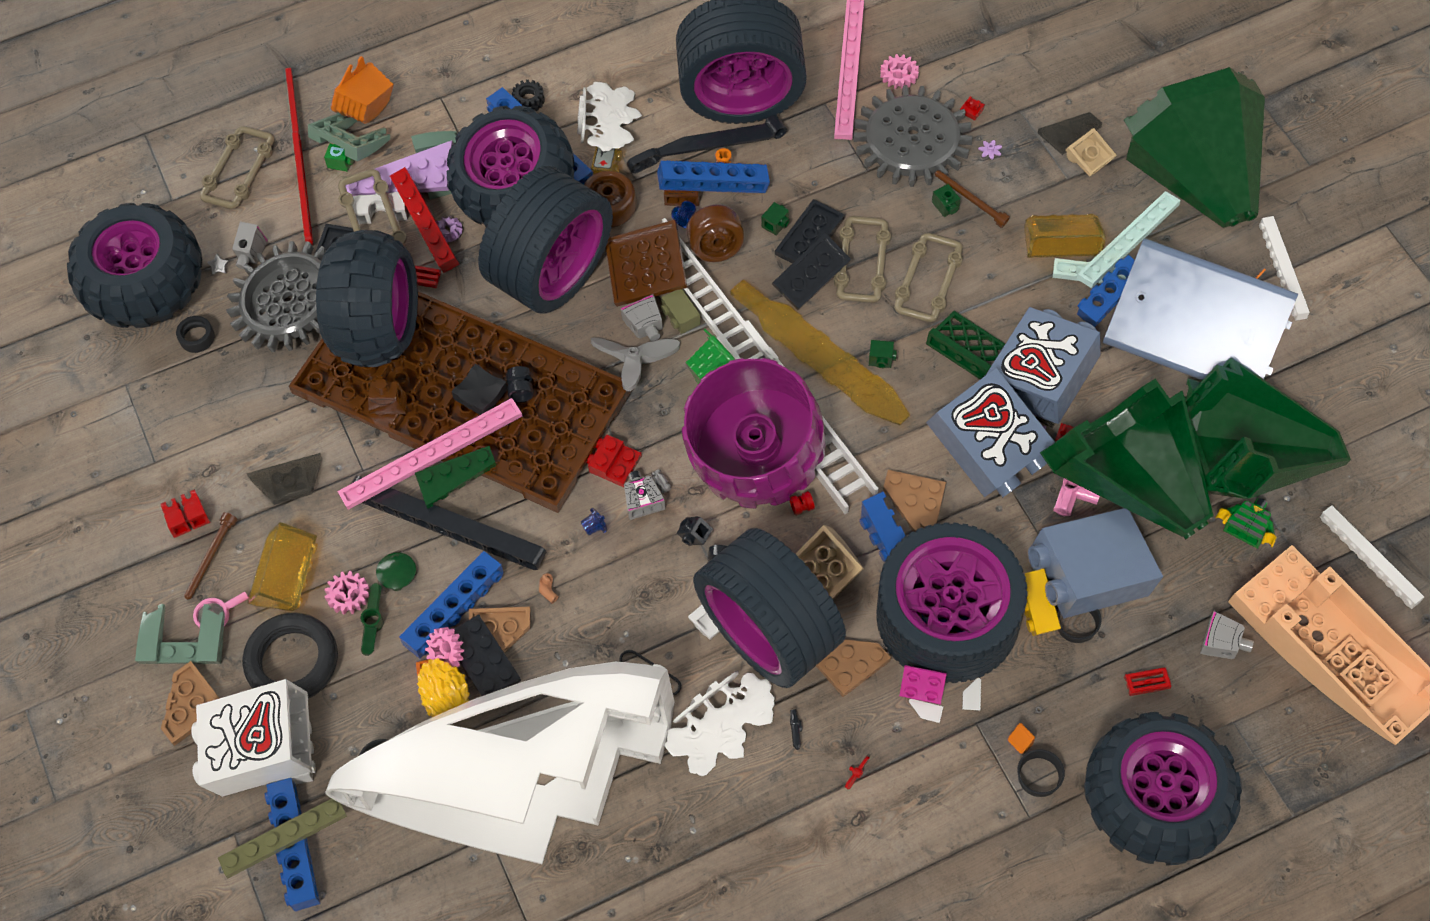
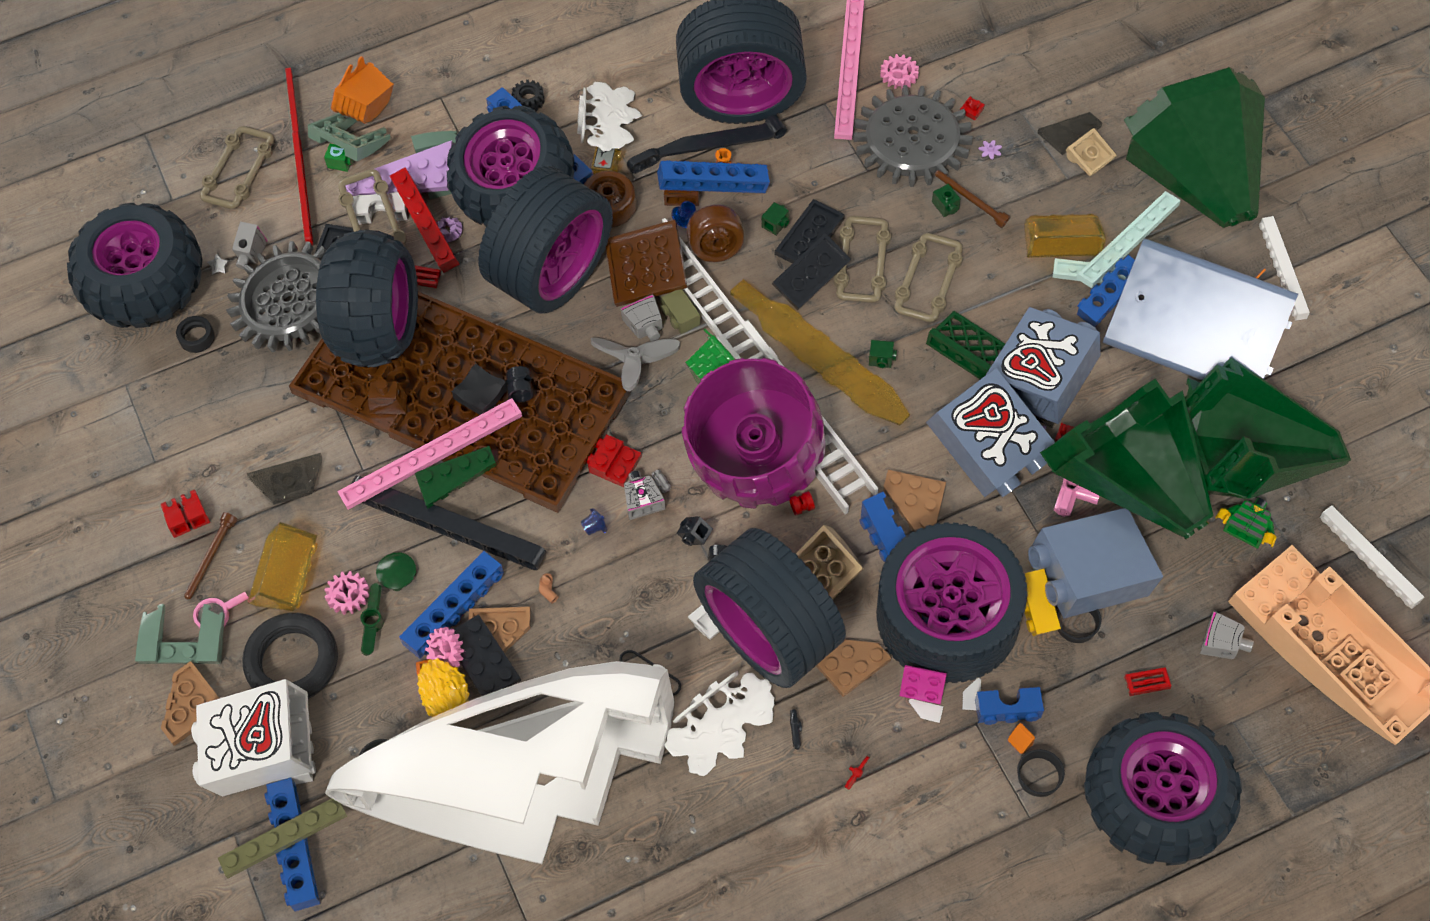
(992, 709): none -> blue arch

